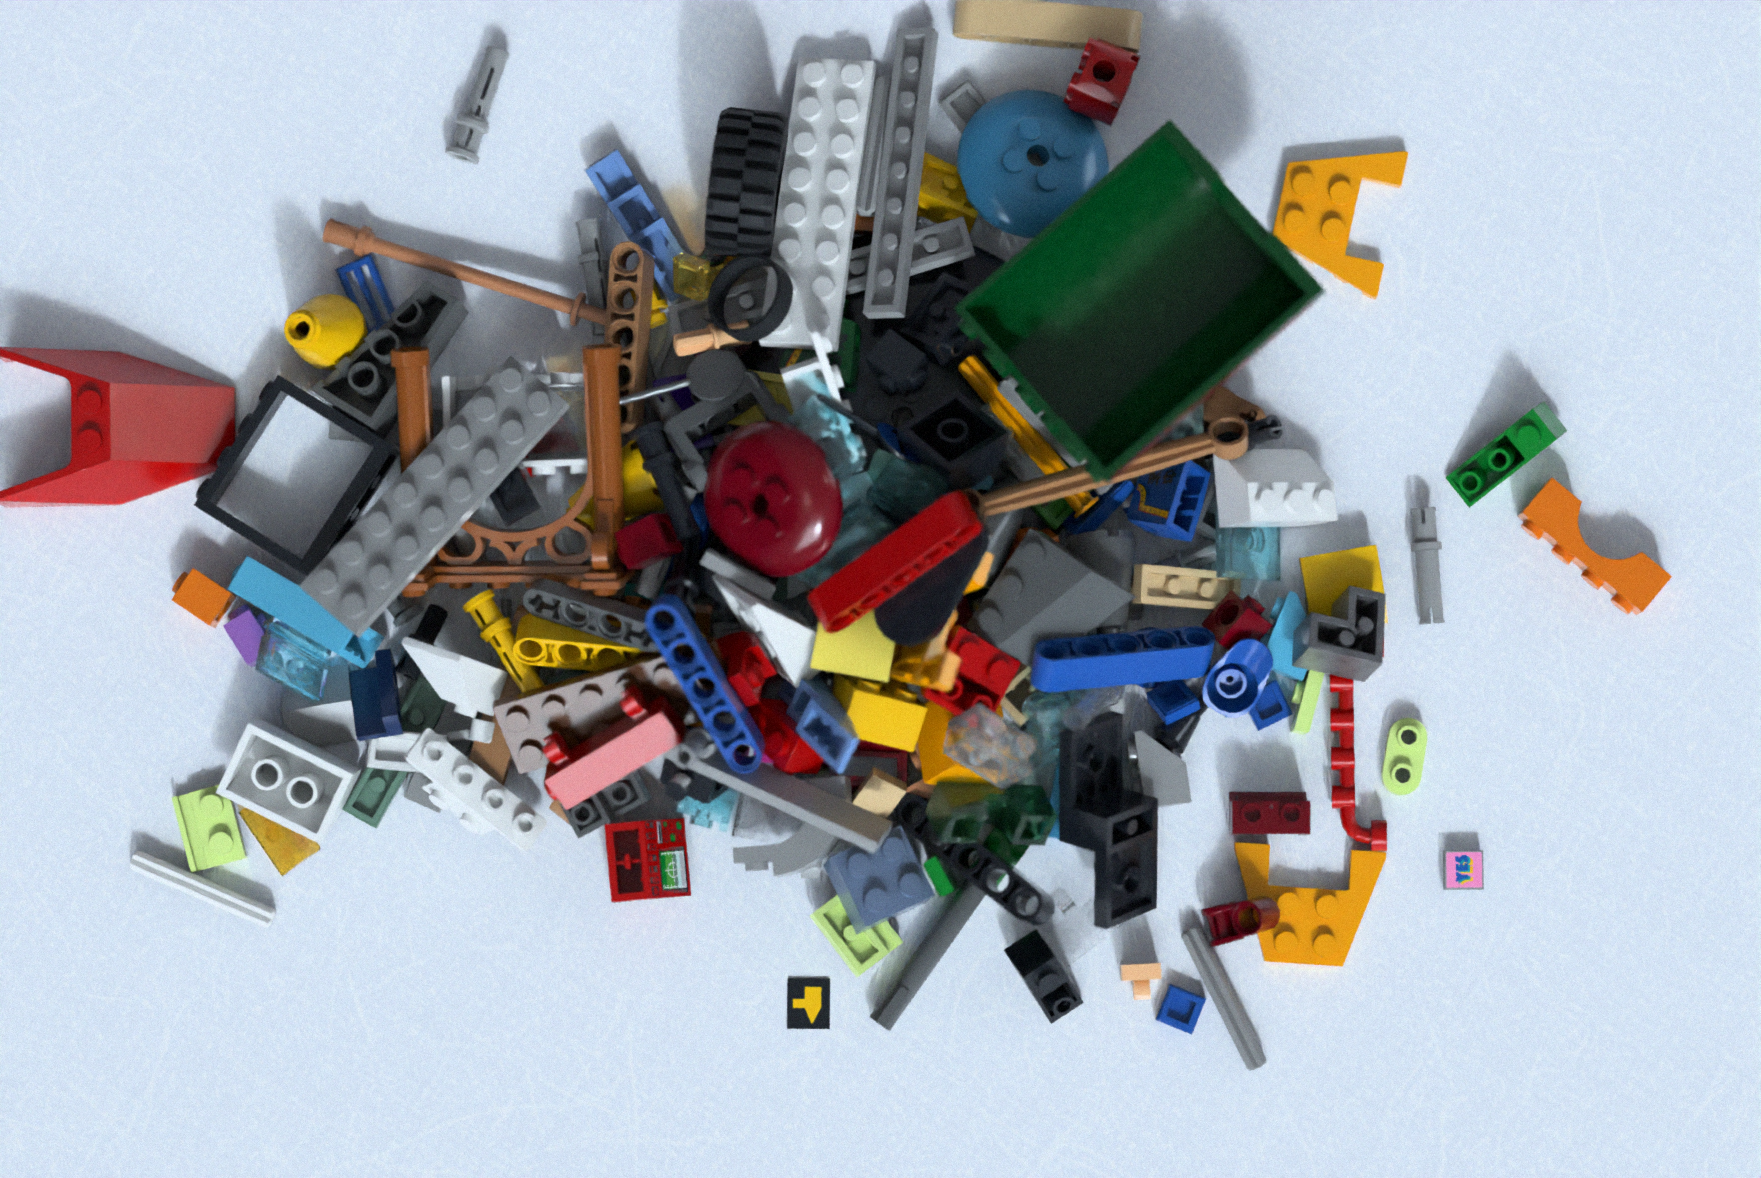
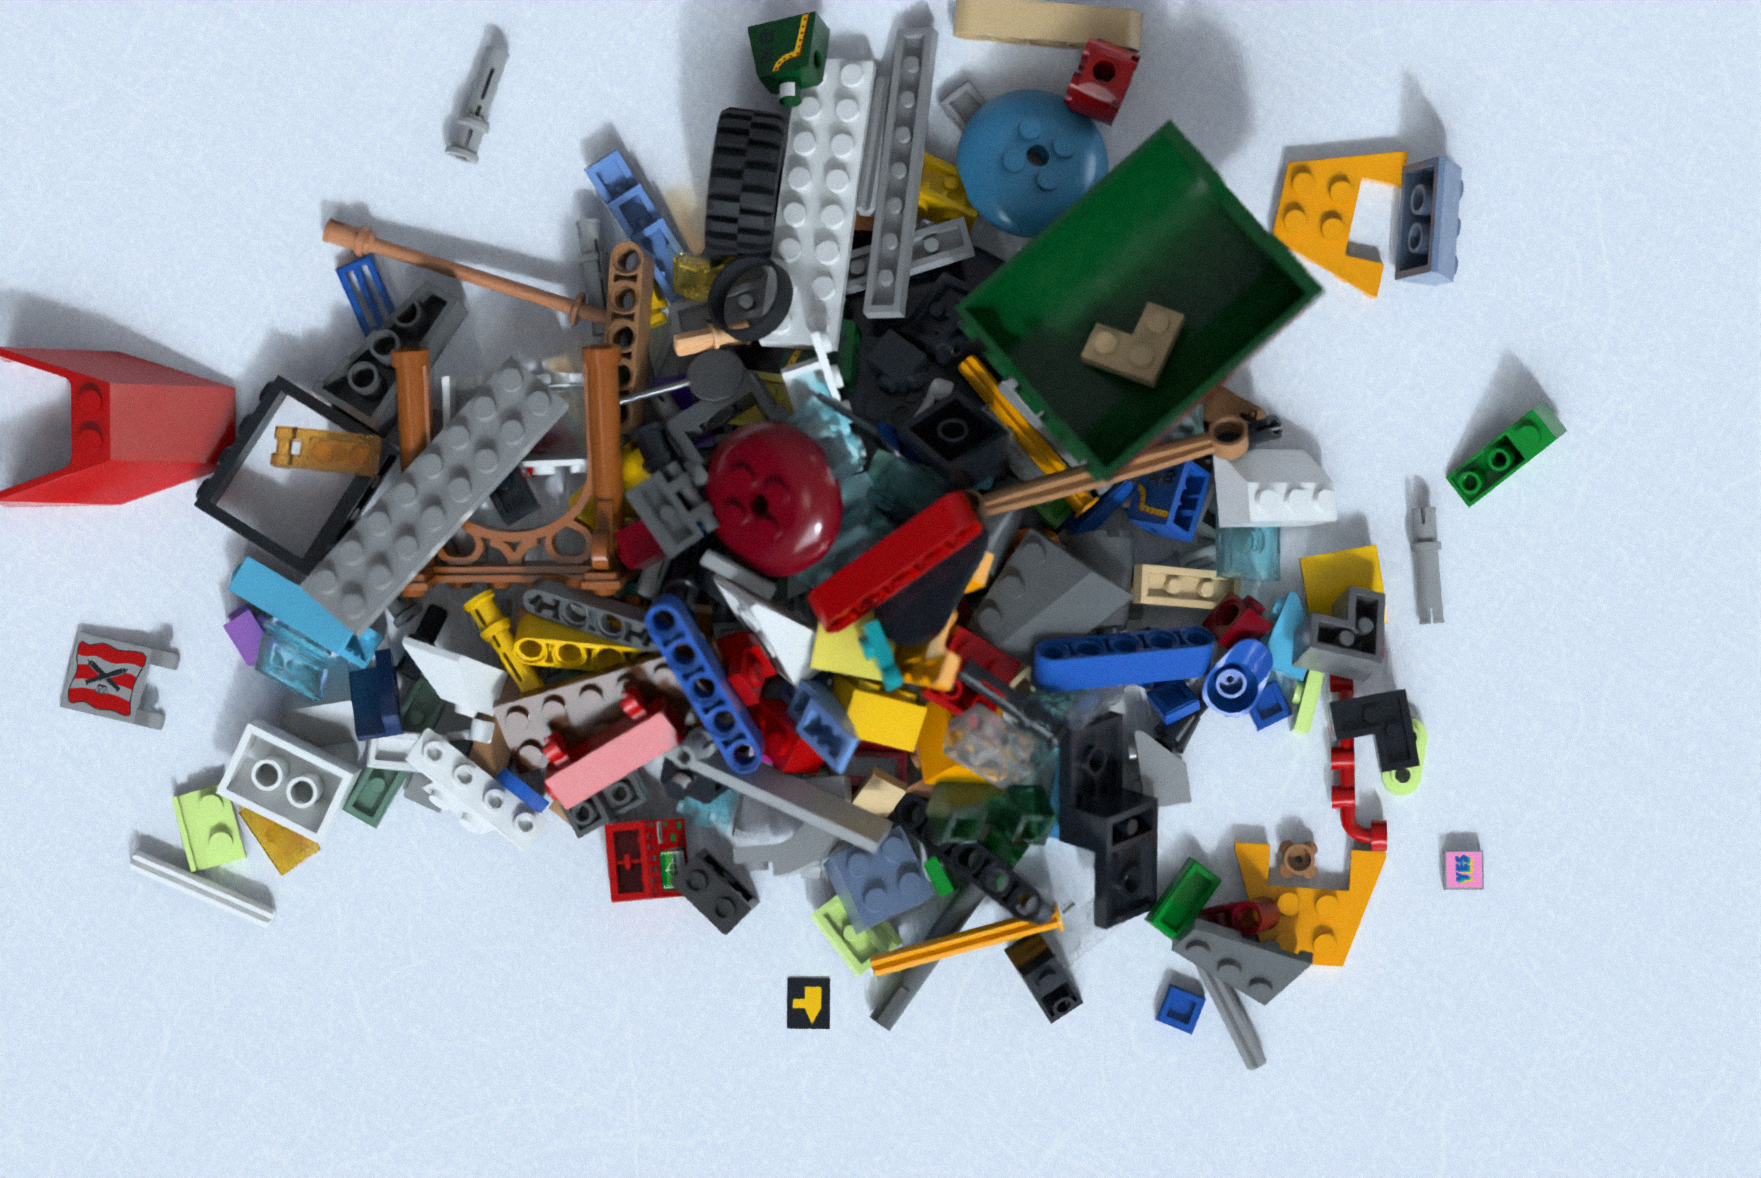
(110, 679): none -> flag
(202, 597): orange brick -> none
(326, 330): yellow cone -> none
(327, 451): none -> clear orange plate
(521, 790): none -> blue tile
(666, 515): none -> dark grey plate
(714, 891): none -> black bracket
(790, 55): none -> dark green torso
(876, 647): none -> teal plate
(938, 390): none -> white hand
(959, 943): none -> light orange axle
(973, 674): none -> black pin
(1136, 355): none -> tan plate
(1140, 975): light nougat tile -> none
(1183, 898): none -> green tile
(1244, 964): none -> dark grey wing
(1269, 813): dark red window -> none
(1290, 867): none -> medium nougat plate
(1386, 719): none -> black plate
(1429, 222): none -> sand blue slope
(1554, 517): orange arch -> none

